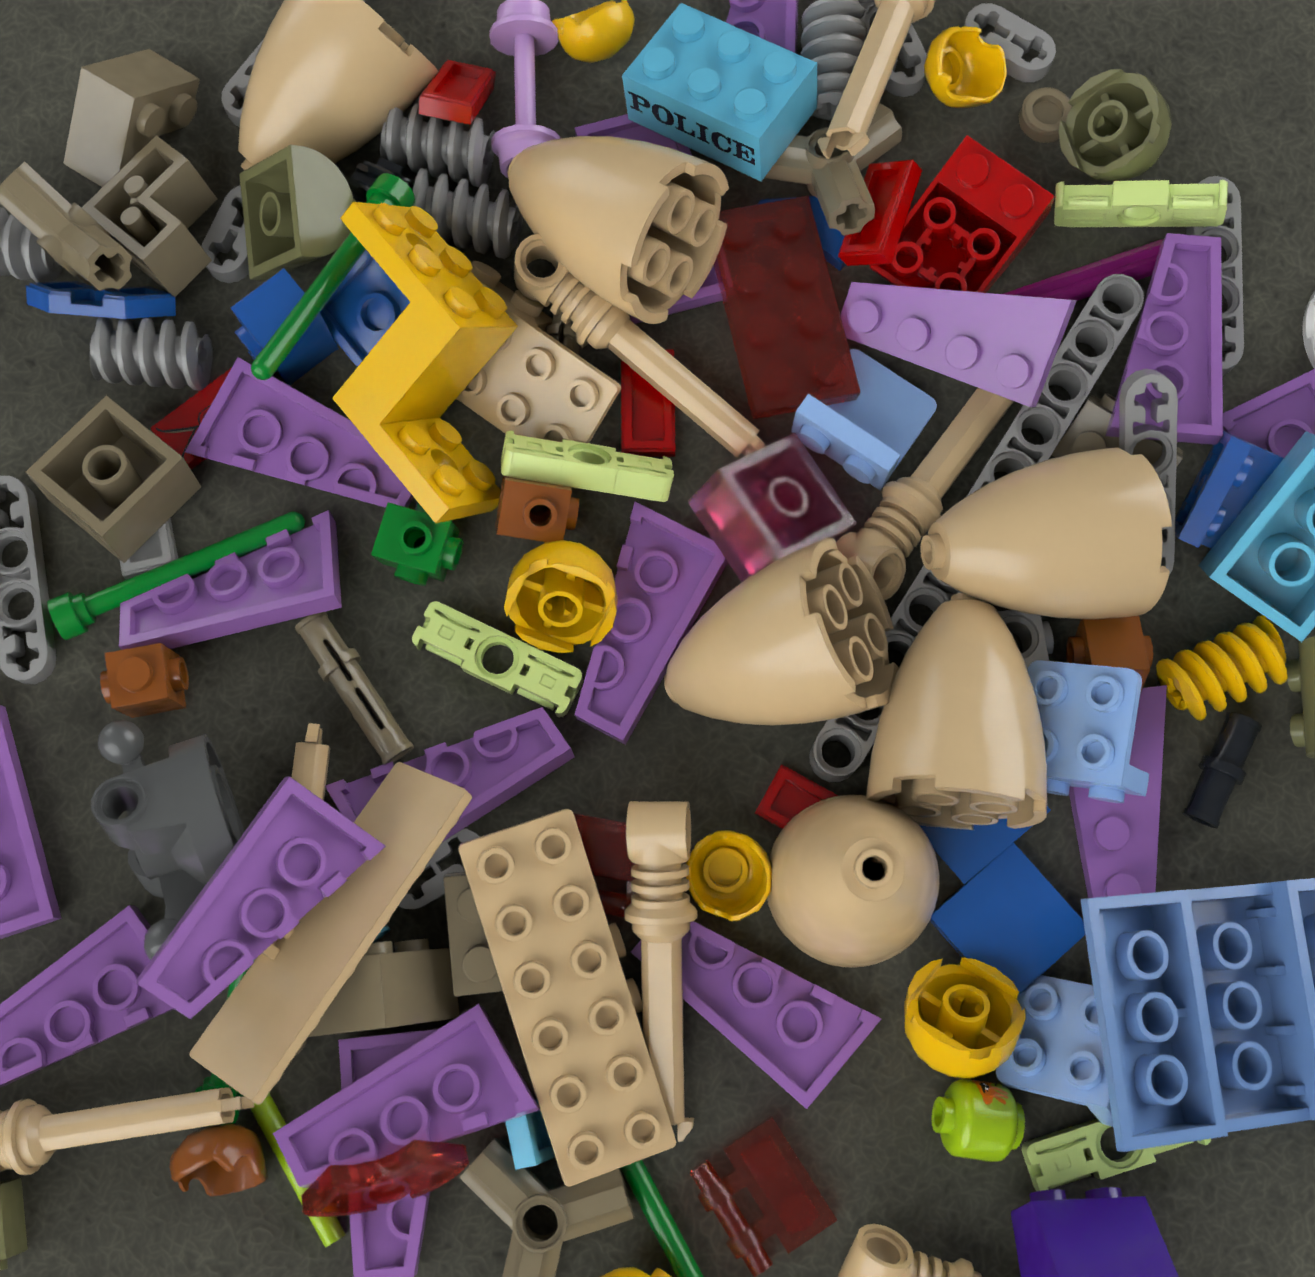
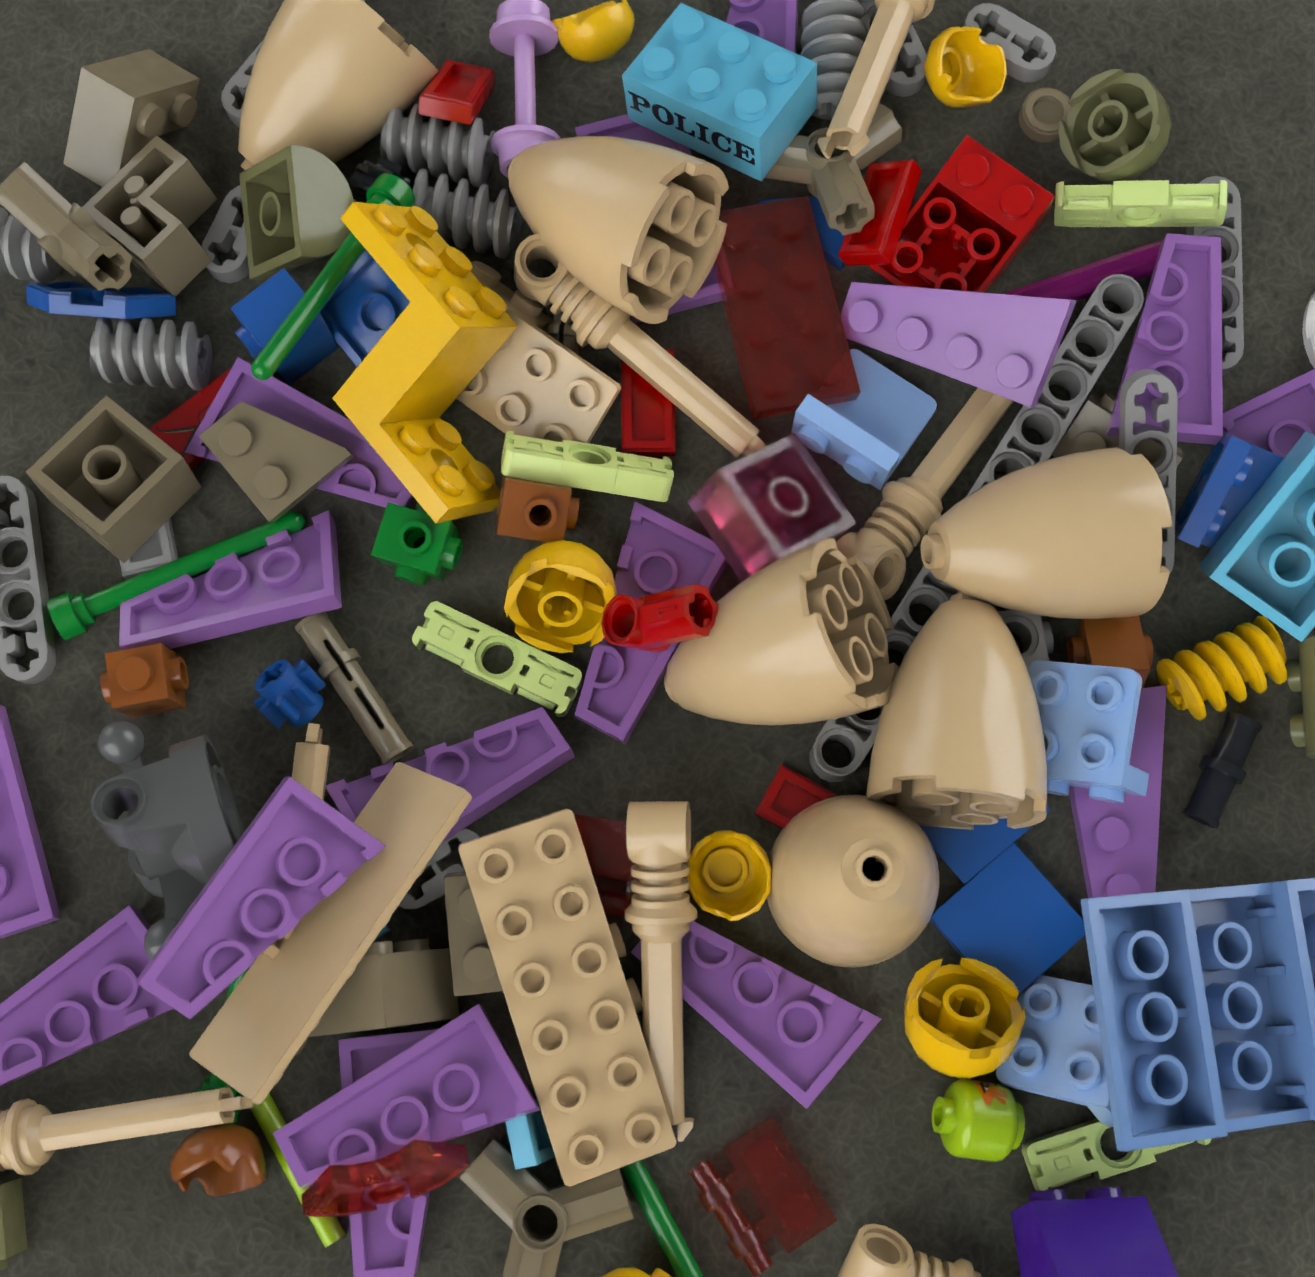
(272, 458): none -> dark tan wing
(289, 693): none -> blue gear
(659, 618): none -> red piece

